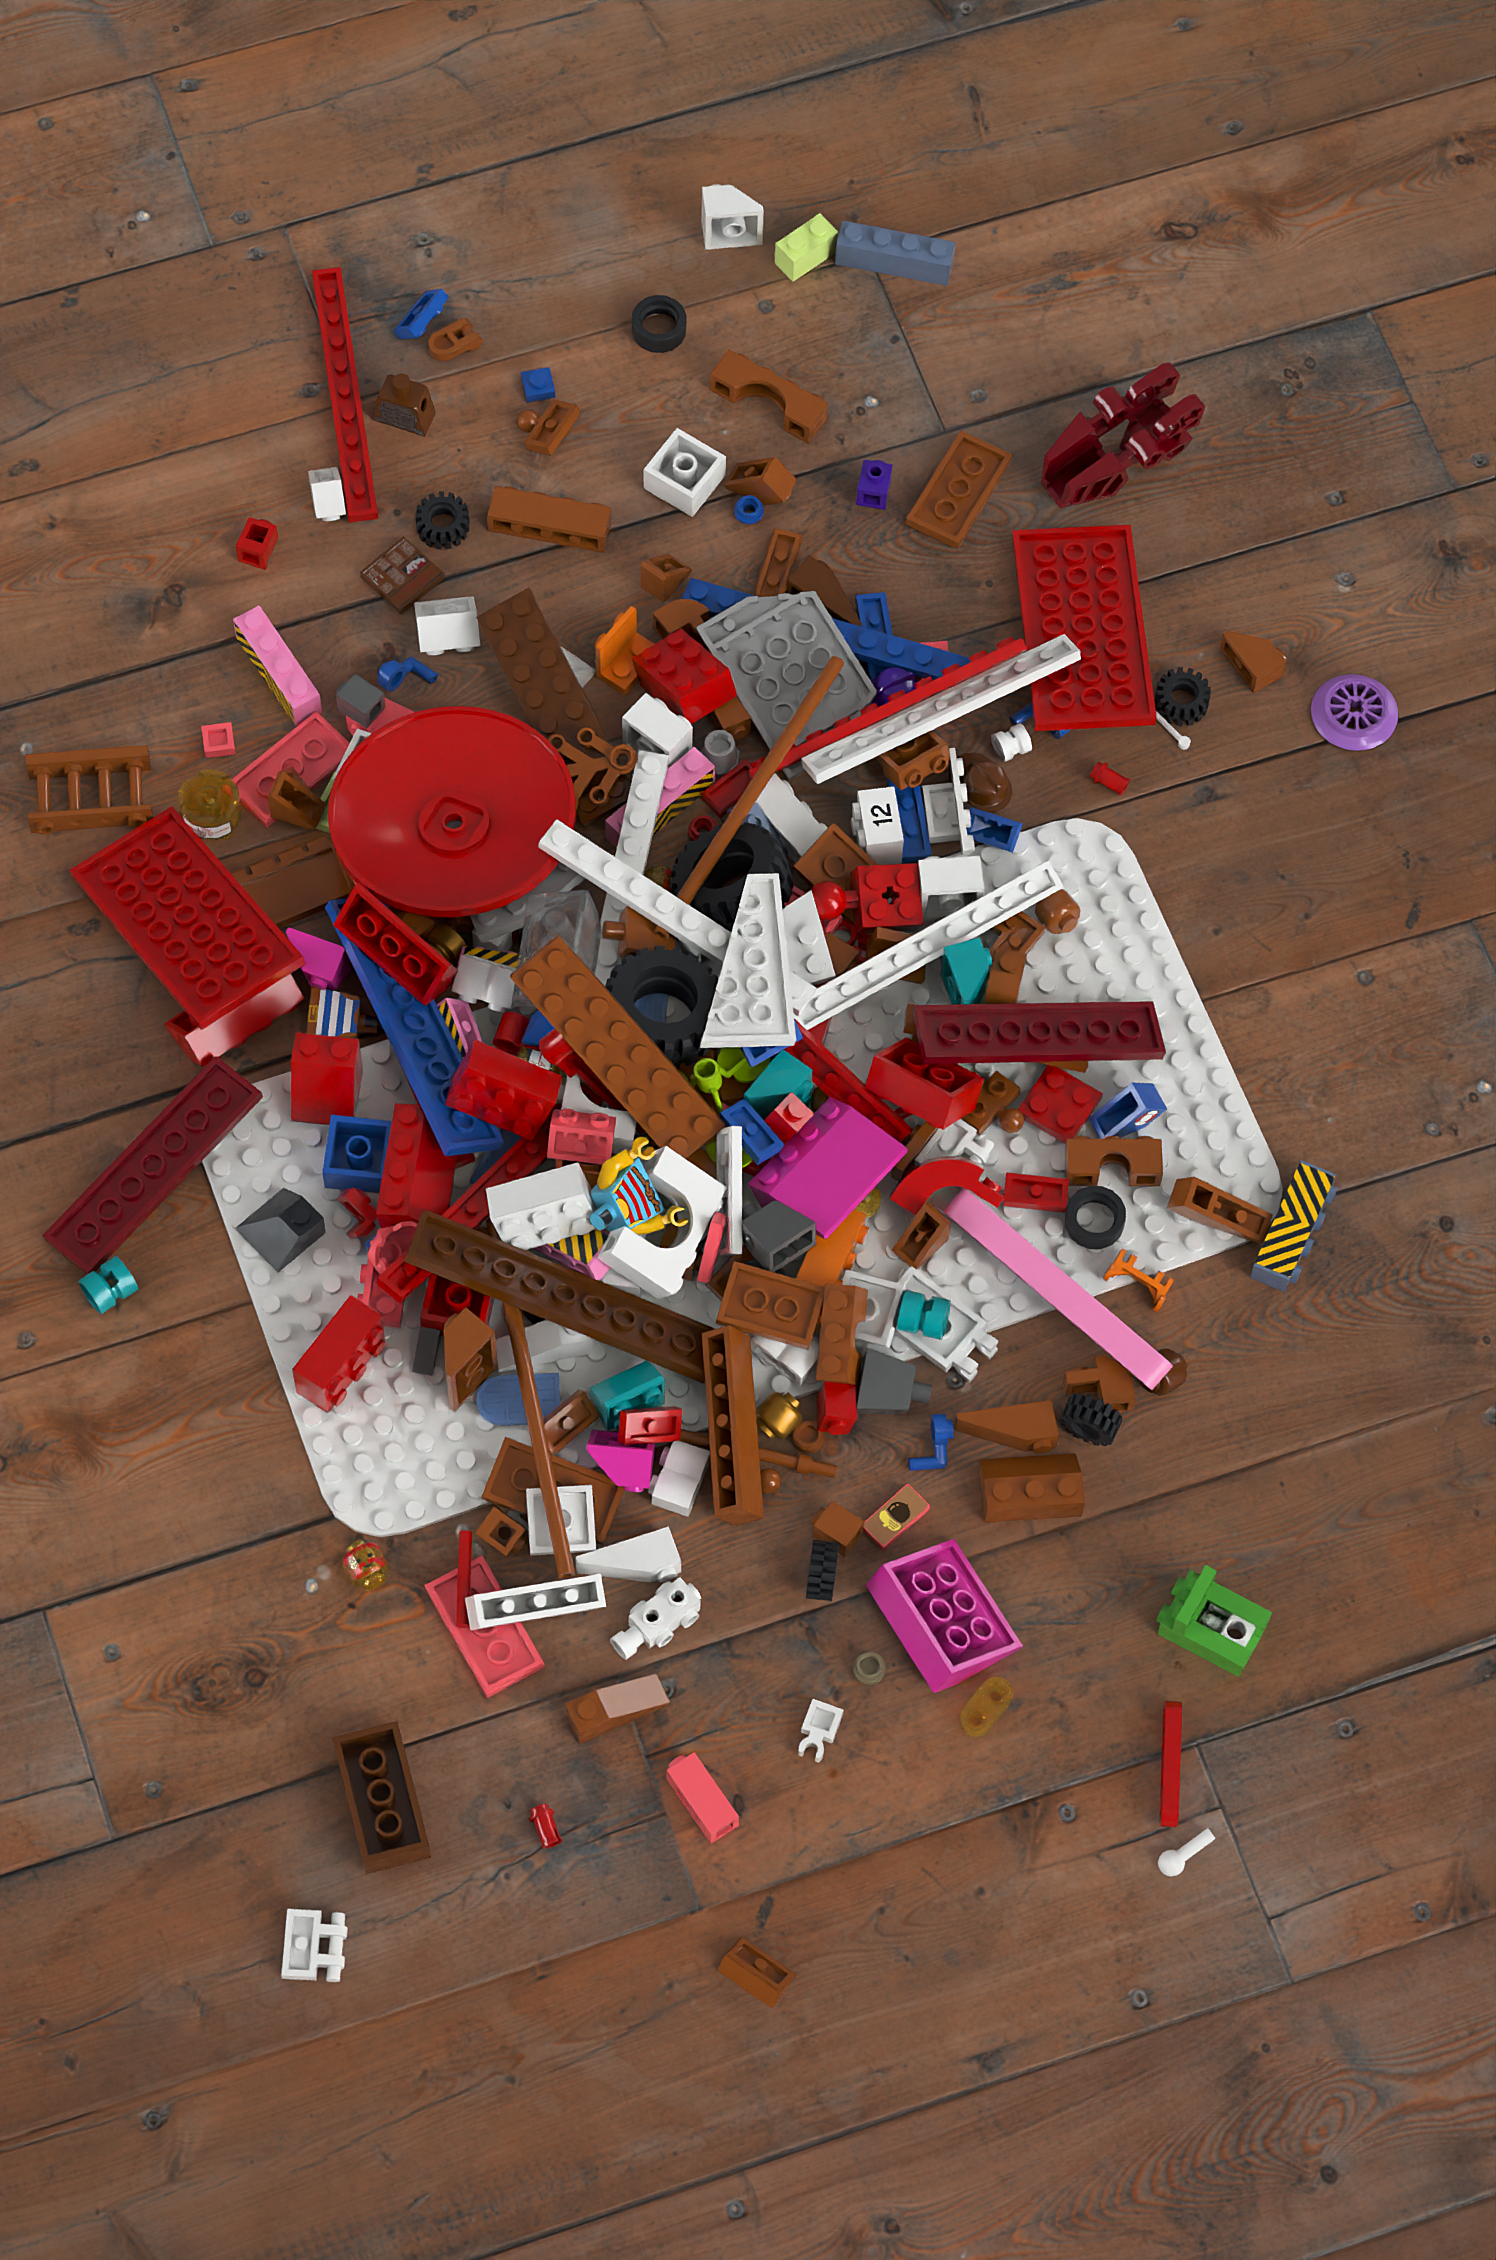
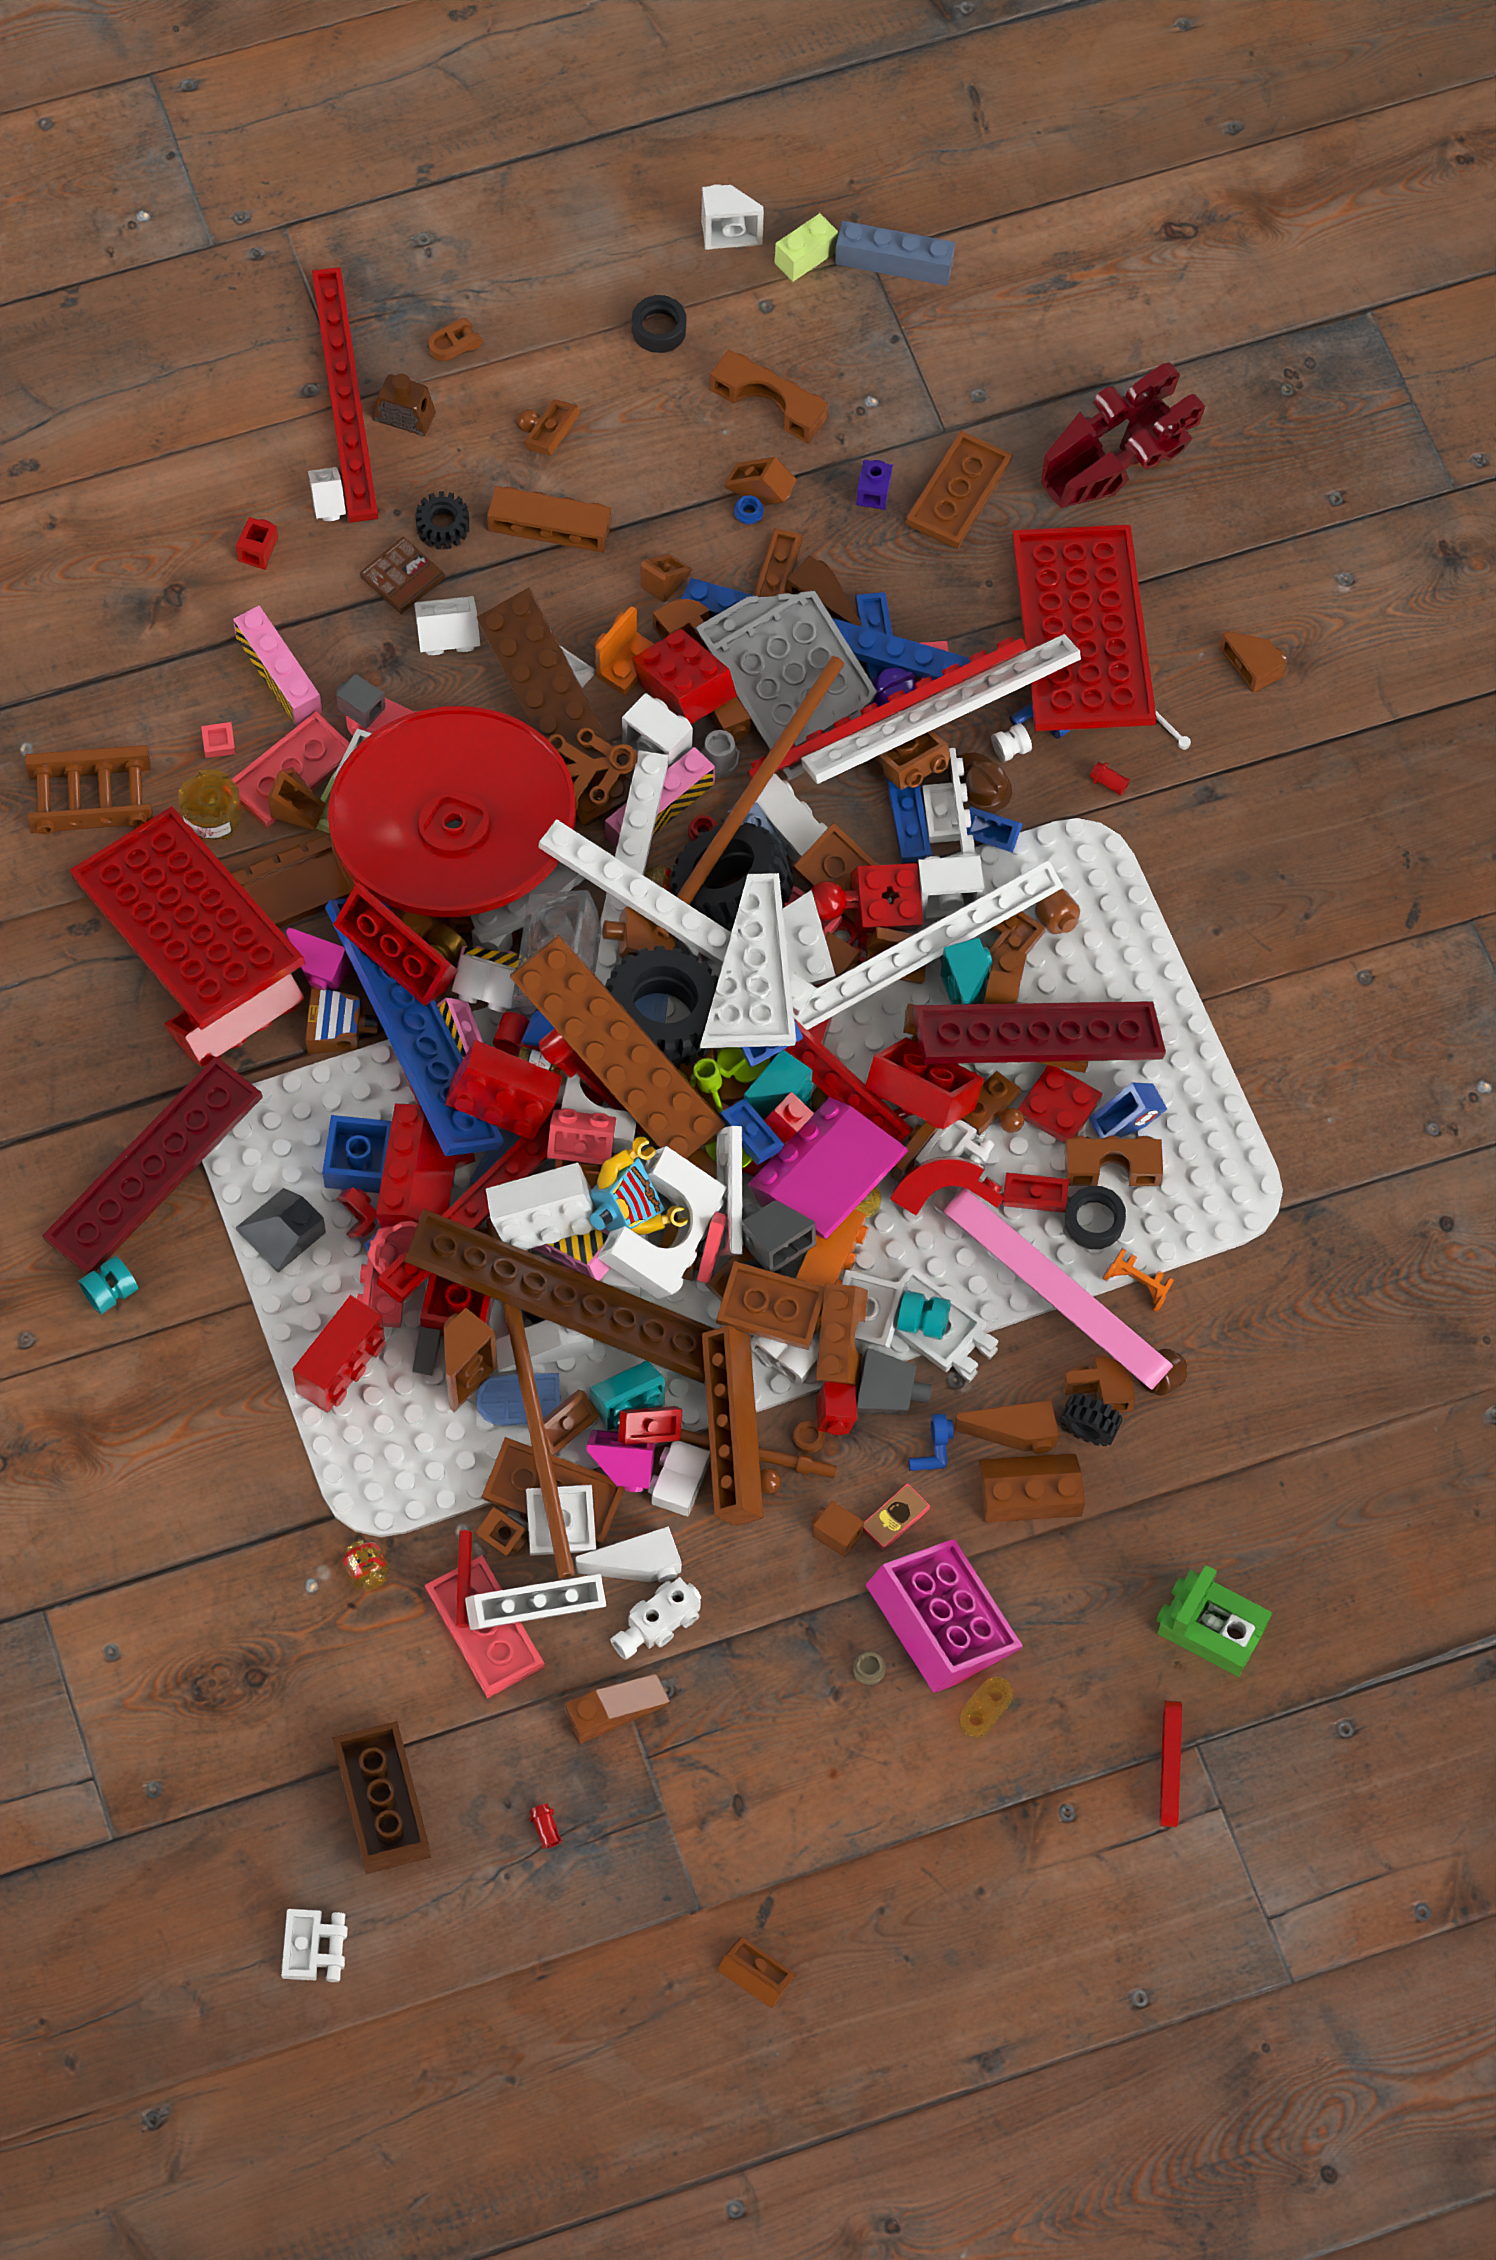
(324, 1078): red slope -> none
(393, 673): blue plate -> none
(417, 318): blue plate -> none
(538, 384): blue plate -> none
(684, 472): white brick -> none
(701, 1797): coral brick -> none
(728, 789): red tile -> none
(778, 1415): pearl gold head -> none
(820, 1725): white plate -> none
(822, 1570): black tyre -> none
(878, 825): white brick -> none
(923, 1236): dark orange slope -> none
(1172, 1862): white bar -> none
(1183, 681): black tyre -> none
(1218, 1209): dark orange slope -> none
(1293, 1226): brick -> none
(1355, 738): medium lavender piece -> none

